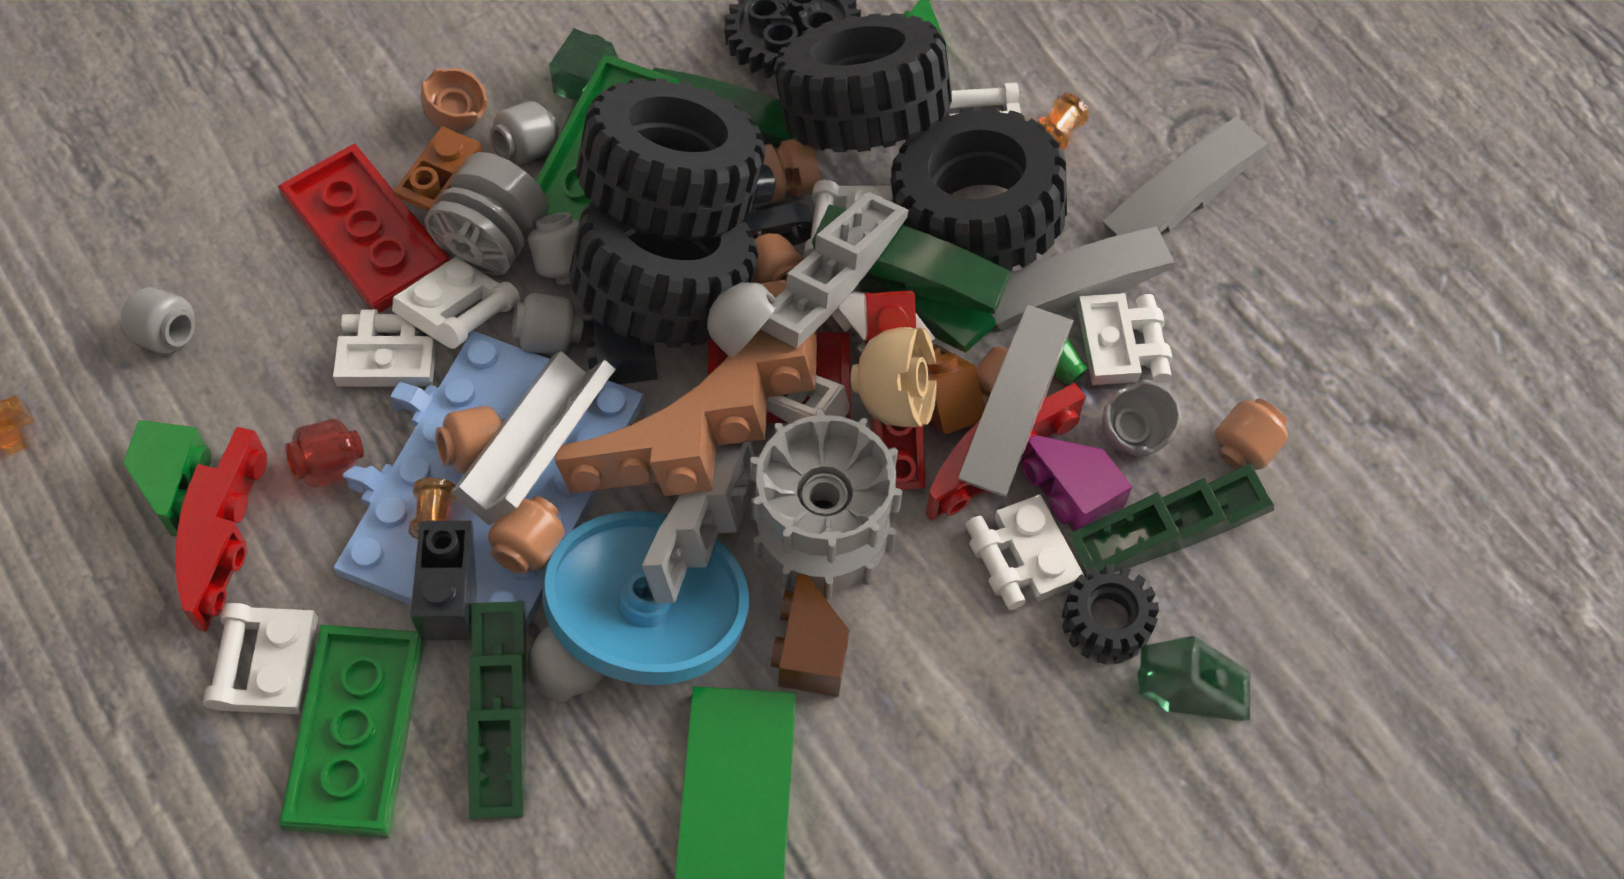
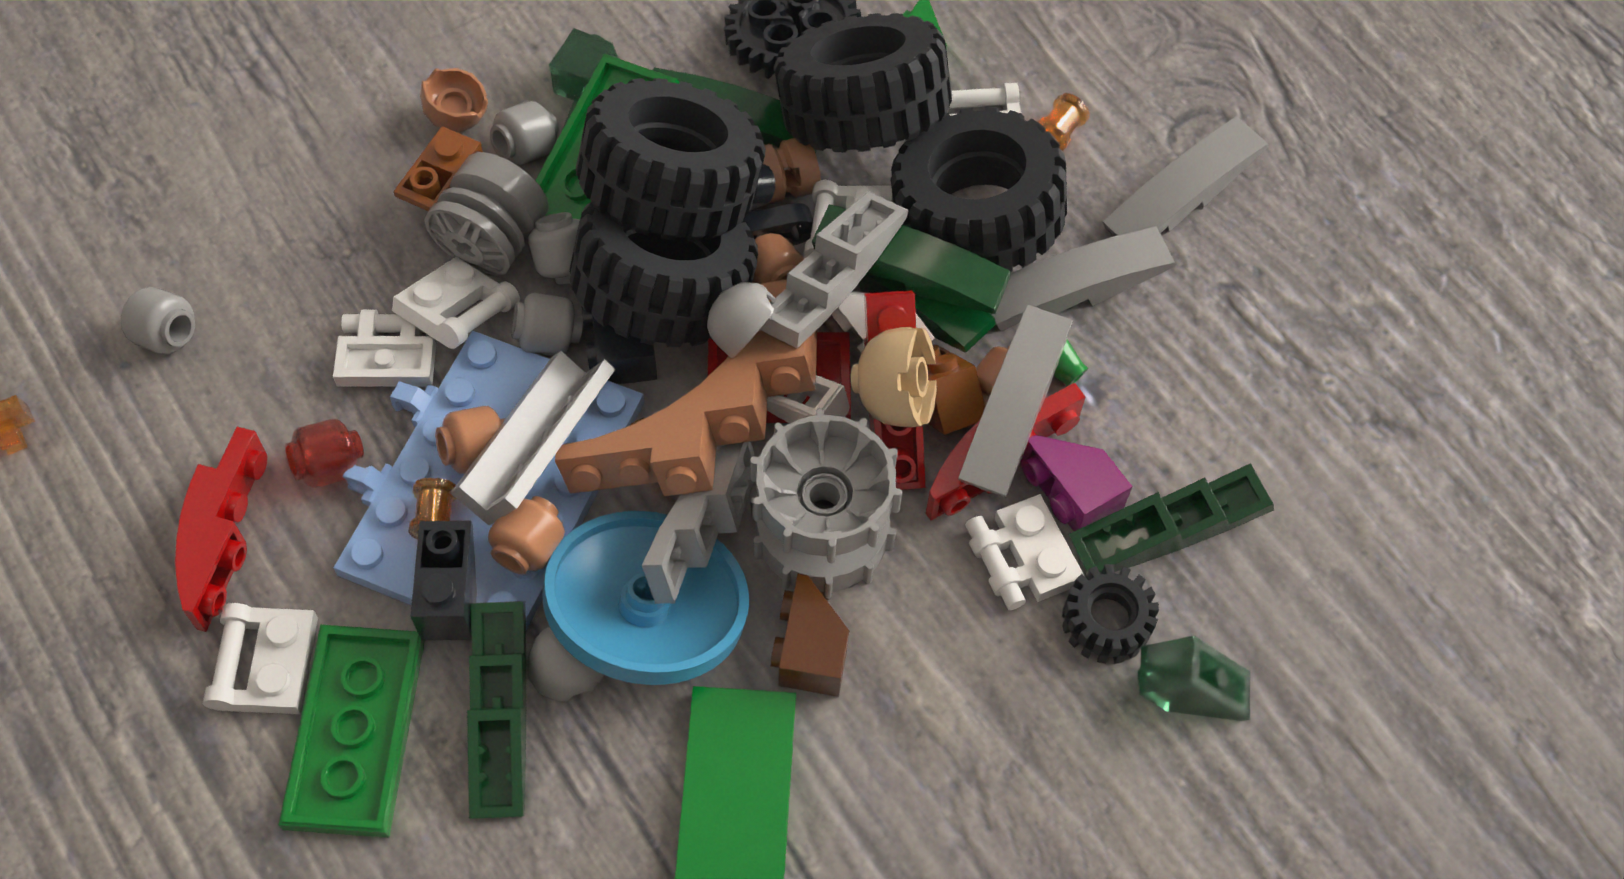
(162, 465): green slope -> none
(363, 226): red tile -> none
(1110, 339): white plate -> none
(1141, 418): light grey hair -> none
(1252, 434): nougat head -> none

